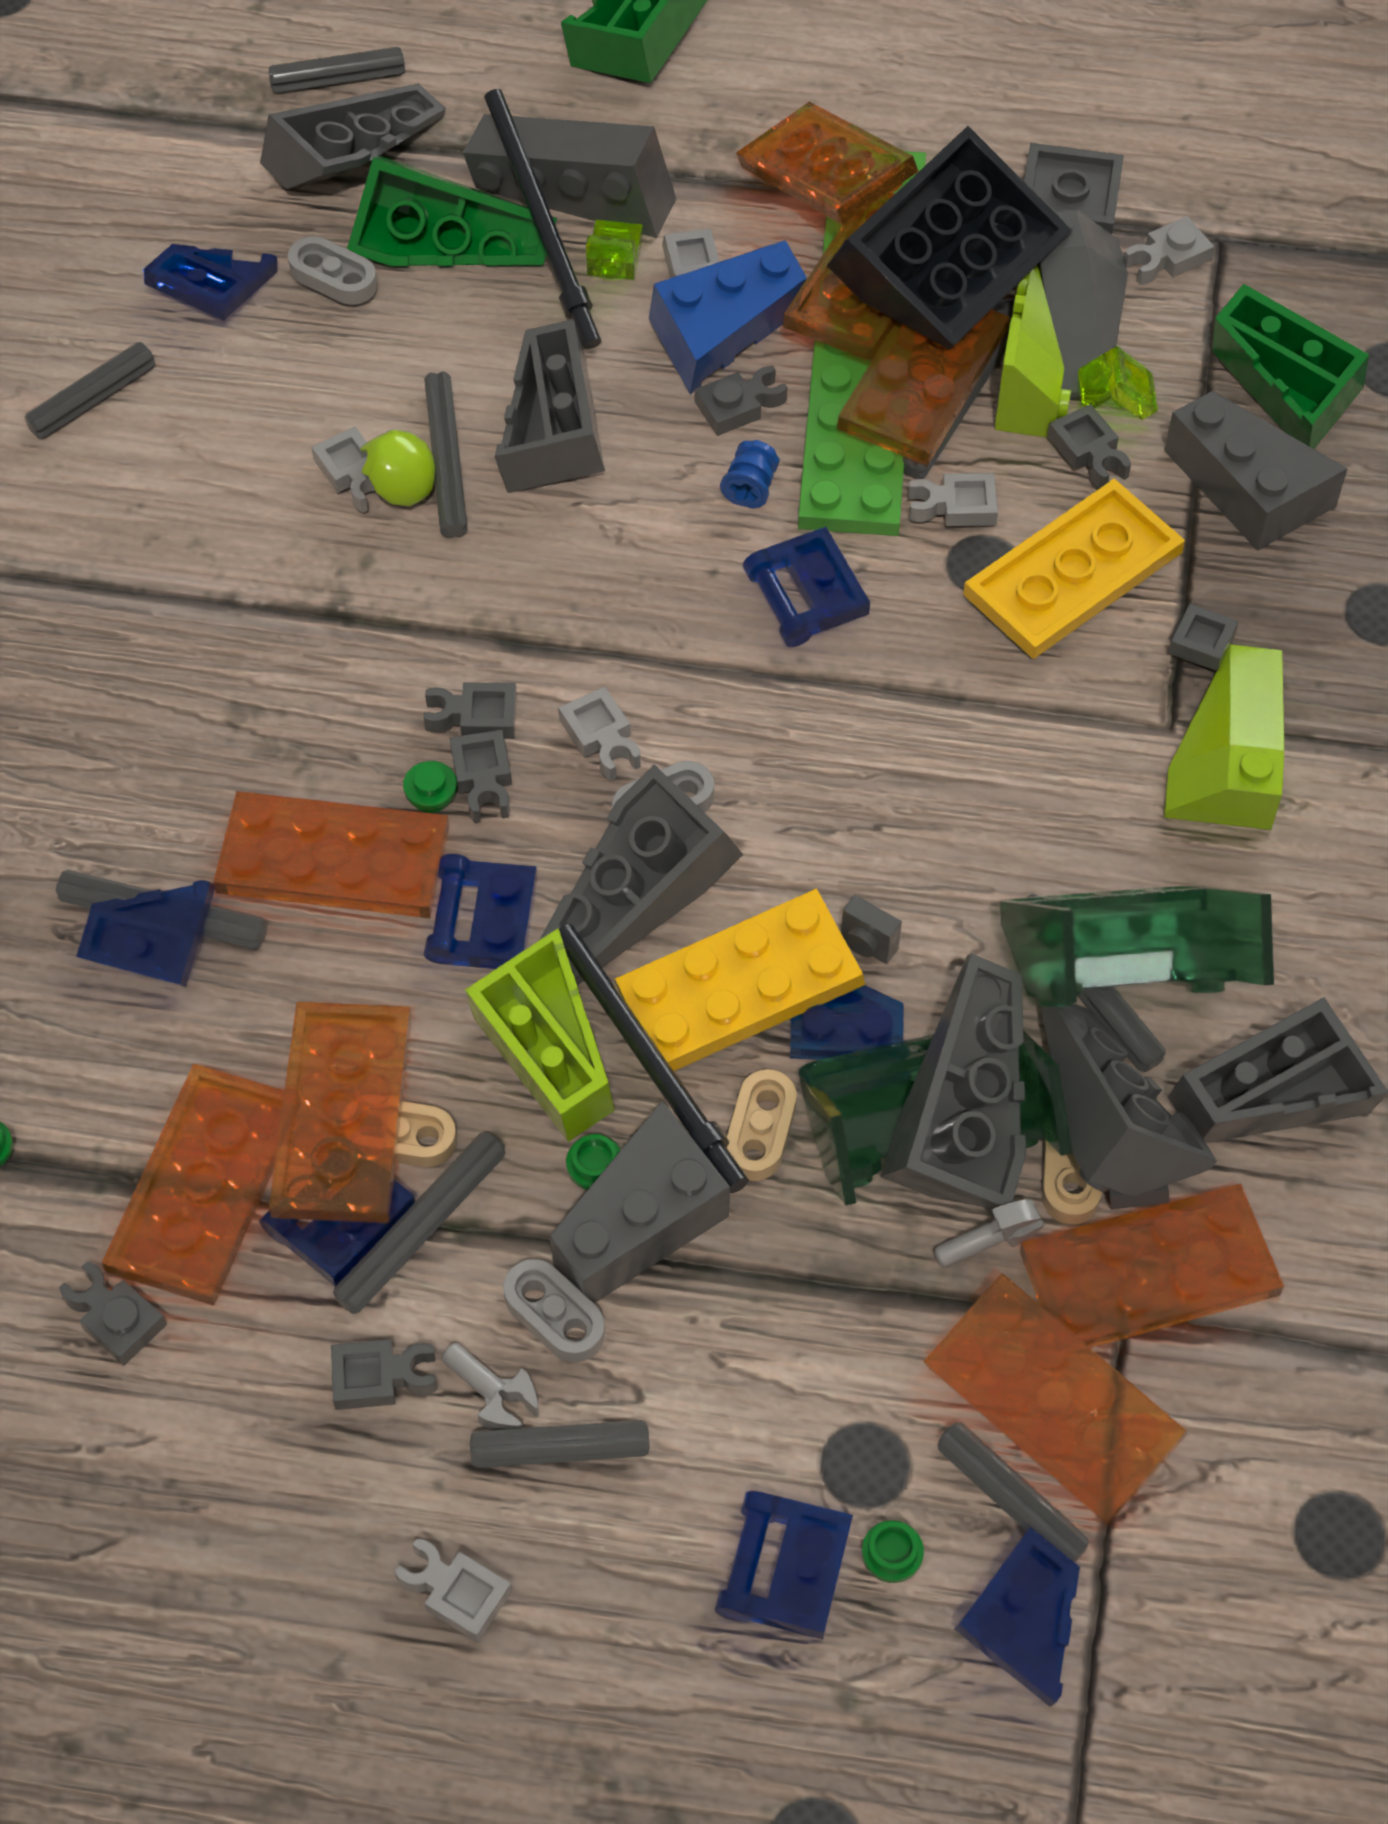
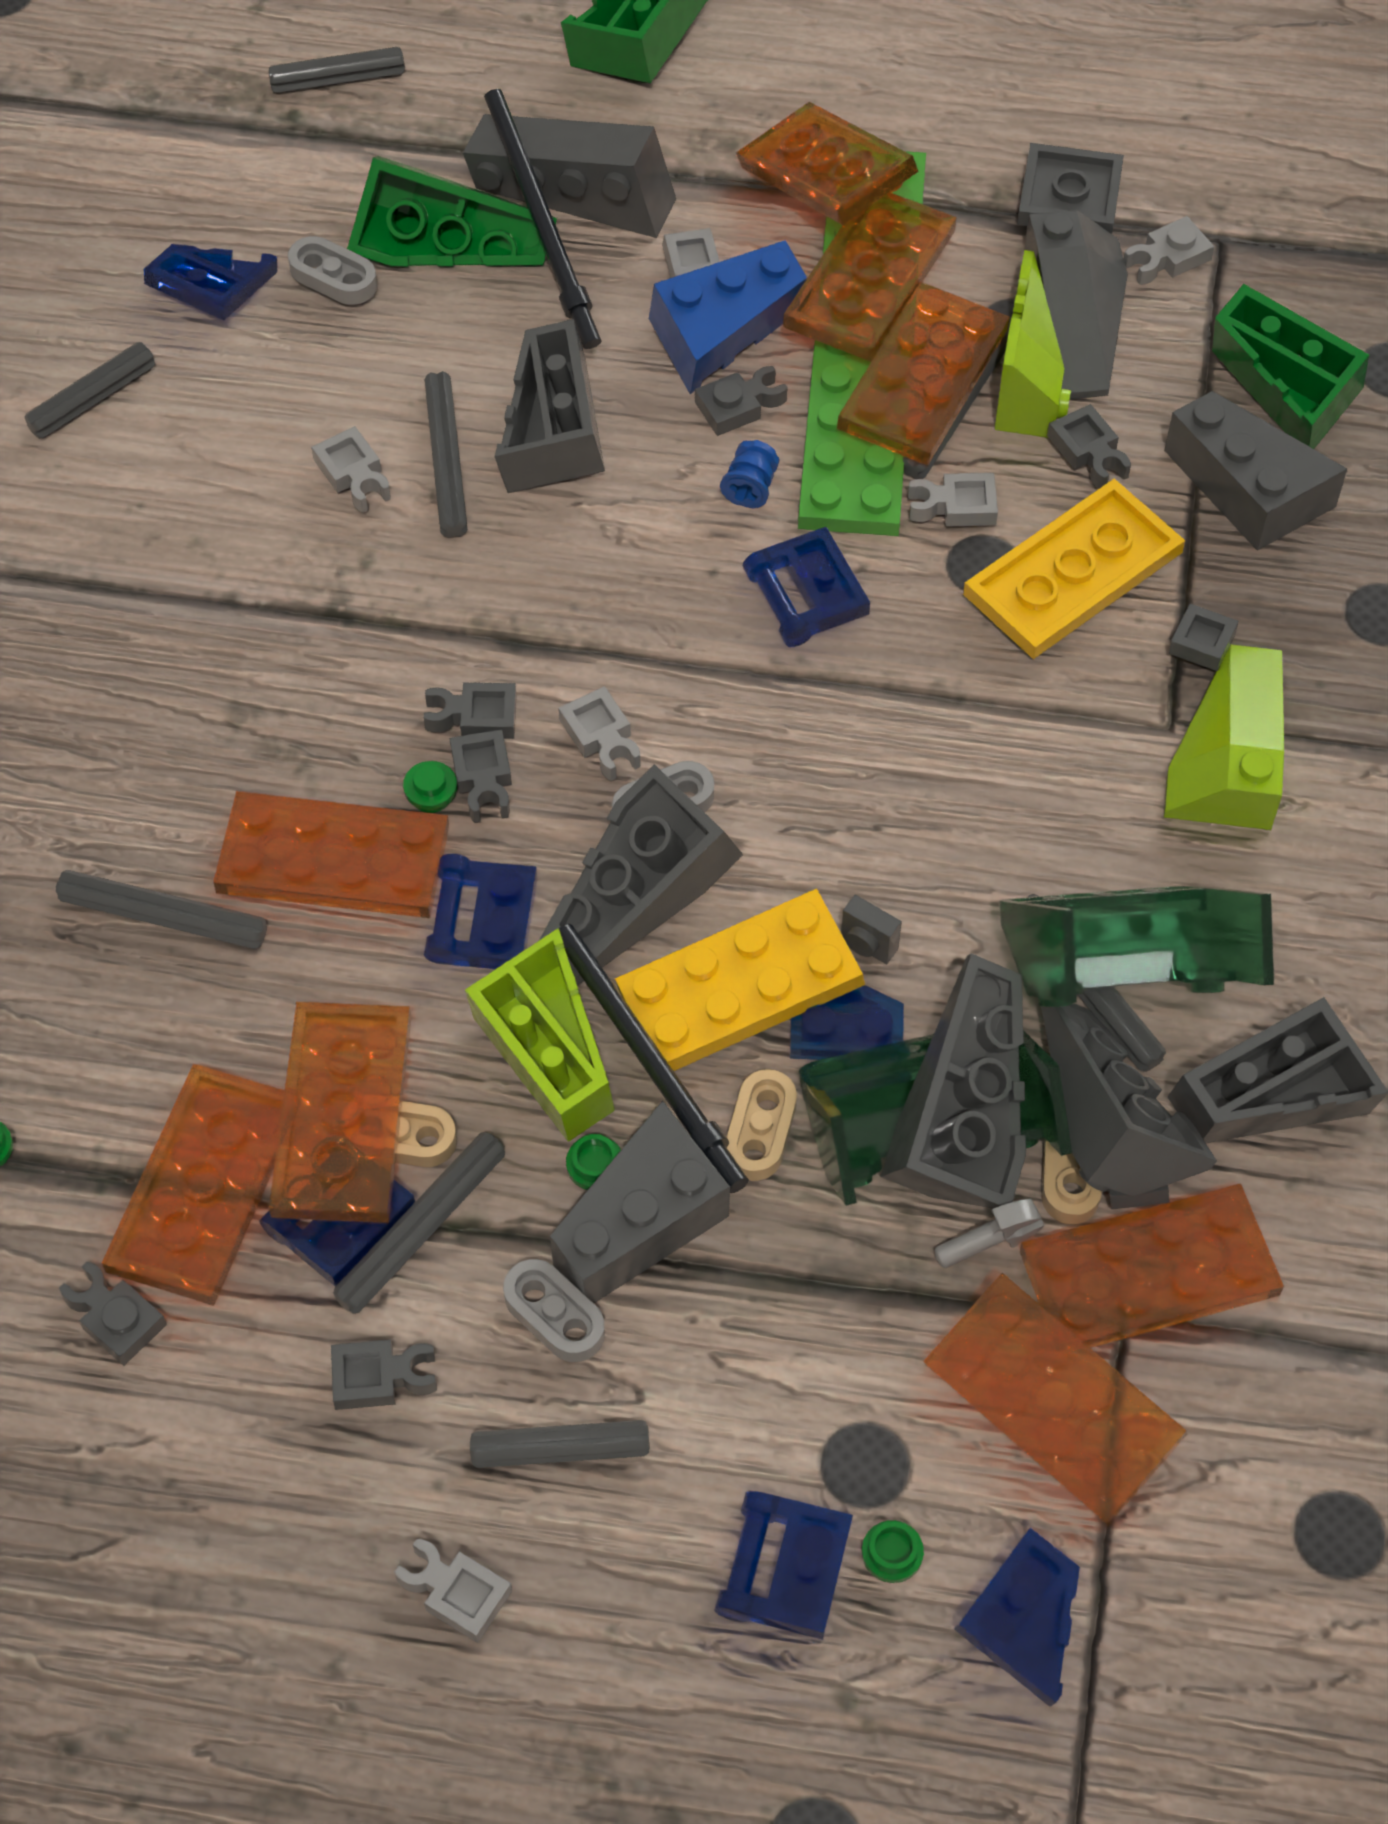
(149, 933): clear blue wing -> none
(343, 134): dark grey wedge -> none
(399, 467): lime hair -> none
(492, 1388): light grey bar -> none
(614, 249): clear neon green bracket -> none
(949, 242): black slope -> none
(1010, 1490): dark grey axle -> none
(1120, 378): clear neon green bracket -> none

